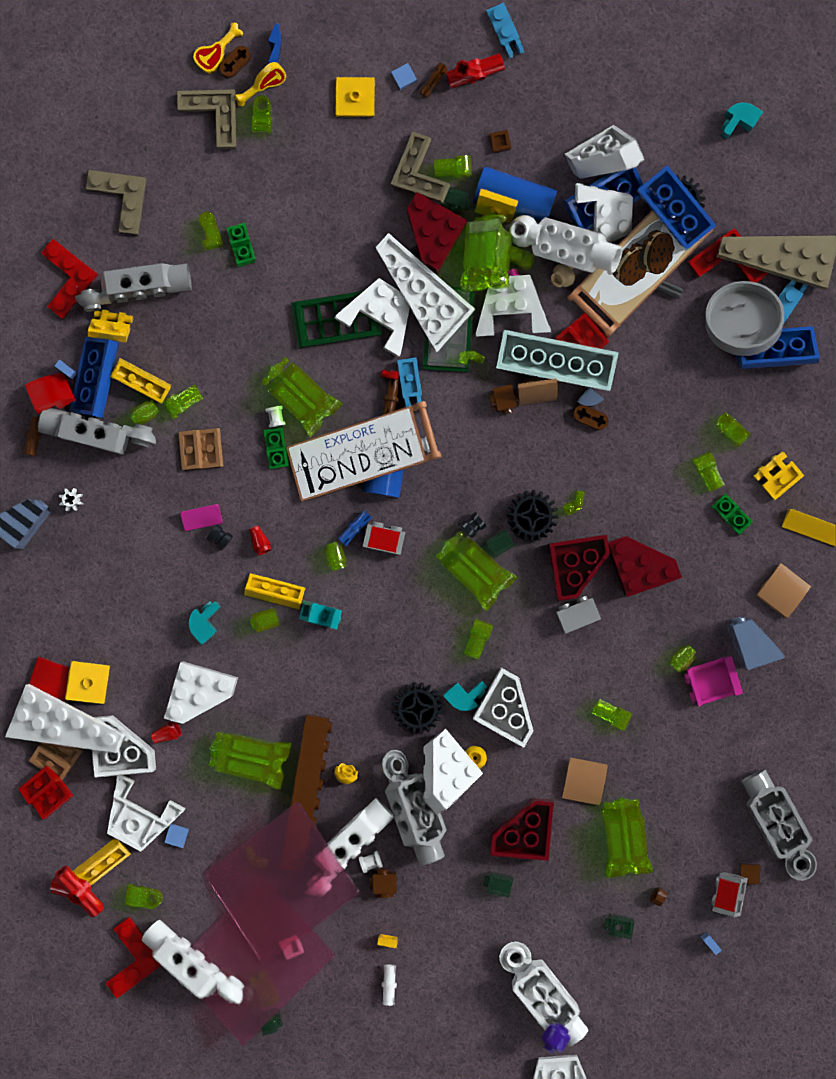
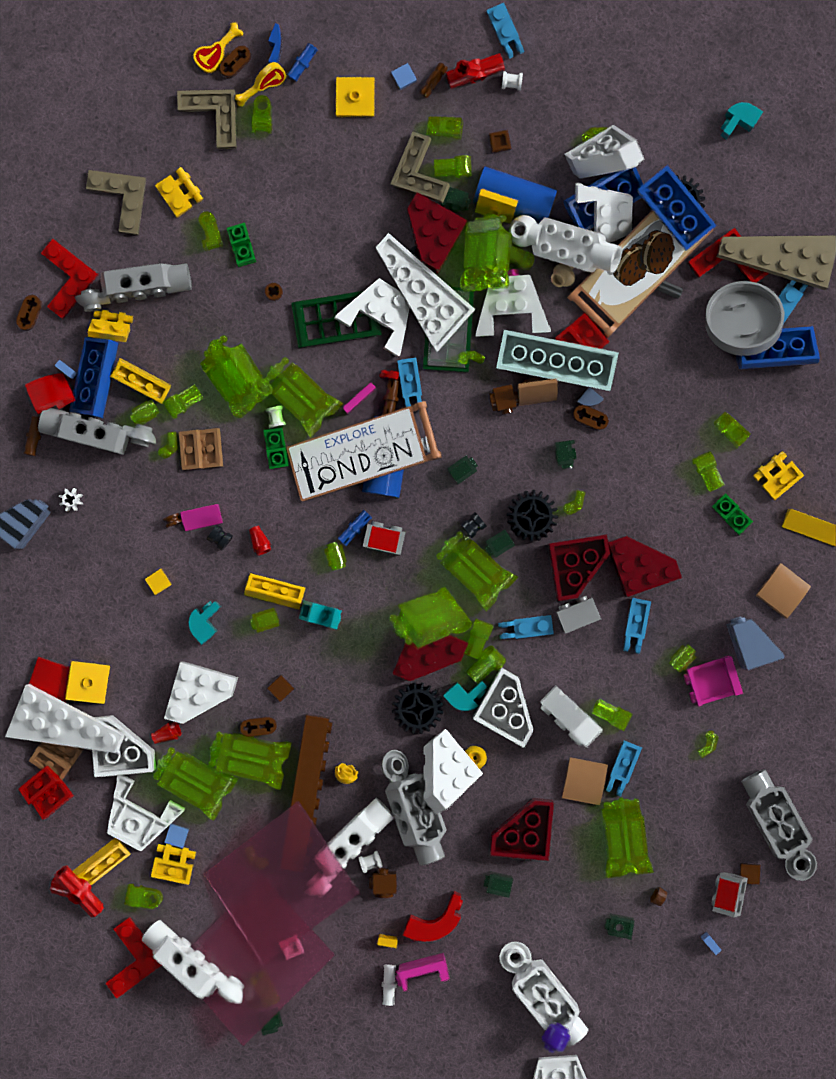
(24, 311): none -> reddish brown beam
(158, 581): none -> yellow tile
(169, 449): none -> clear neon green arm
(170, 869): none -> yellow plate
(172, 520): none -> reddish brown bush
(173, 194): none -> yellow plate
(194, 781): none -> clear neon green piece
(235, 376): none -> clear neon green piece
(258, 731): none -> reddish brown beam
(274, 297): none -> reddish brown bush
(280, 688): none -> reddish brown tile
(302, 62): none -> blue pin
(359, 398): none -> dark pink tile
(420, 967): none -> dark pink panel
(421, 661): none -> dark red brick
(430, 618): none -> clear neon green piece
(438, 928): none -> red arch
(445, 127): none -> clear neon green leg
(463, 469): none -> clear green brick
(490, 660): none -> clear neon green piece
(512, 81): none -> white bush
(528, 627): none -> dark azure hinge
(565, 454): none -> clear green brick
(570, 716): none -> white brick
(591, 132): none -> clear neon green arm
(623, 766): none -> dark azure hinge
(636, 623): none -> dark azure hinge
(711, 744): none -> clear neon green arm

